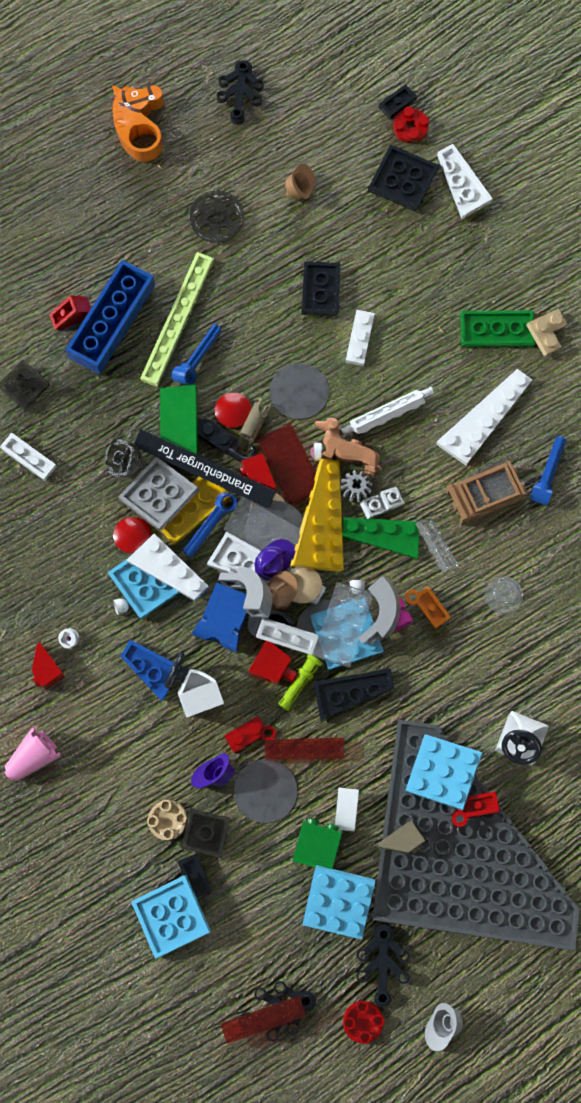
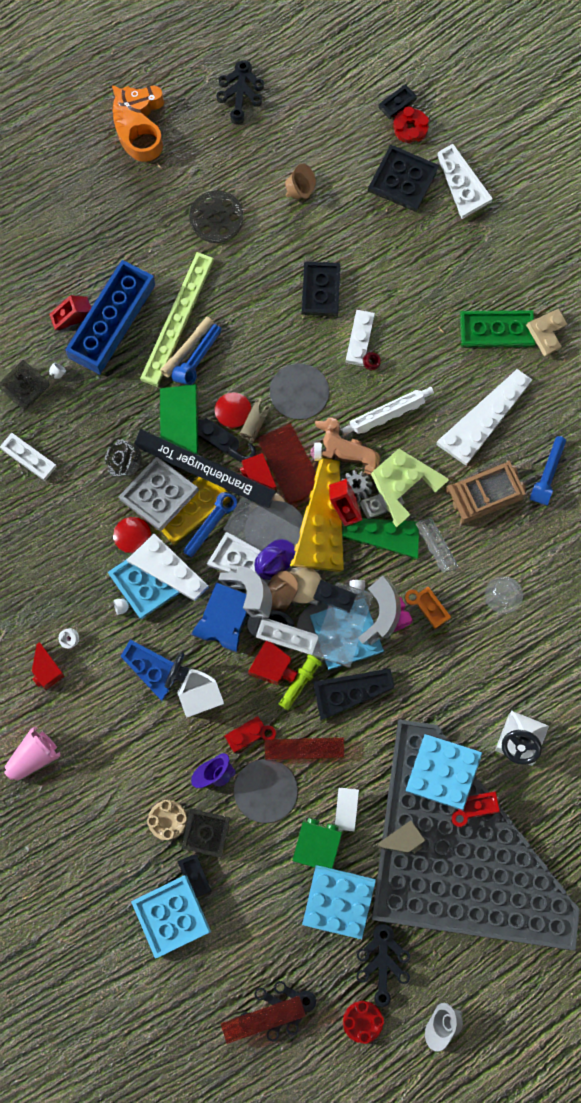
(57, 370): none -> white hinge
(200, 331): none -> tan piece
(334, 596): none -> black plate
(345, 502): none -> red slope
(375, 359): none -> dark red plate
(398, 475): none -> yellowish green wing

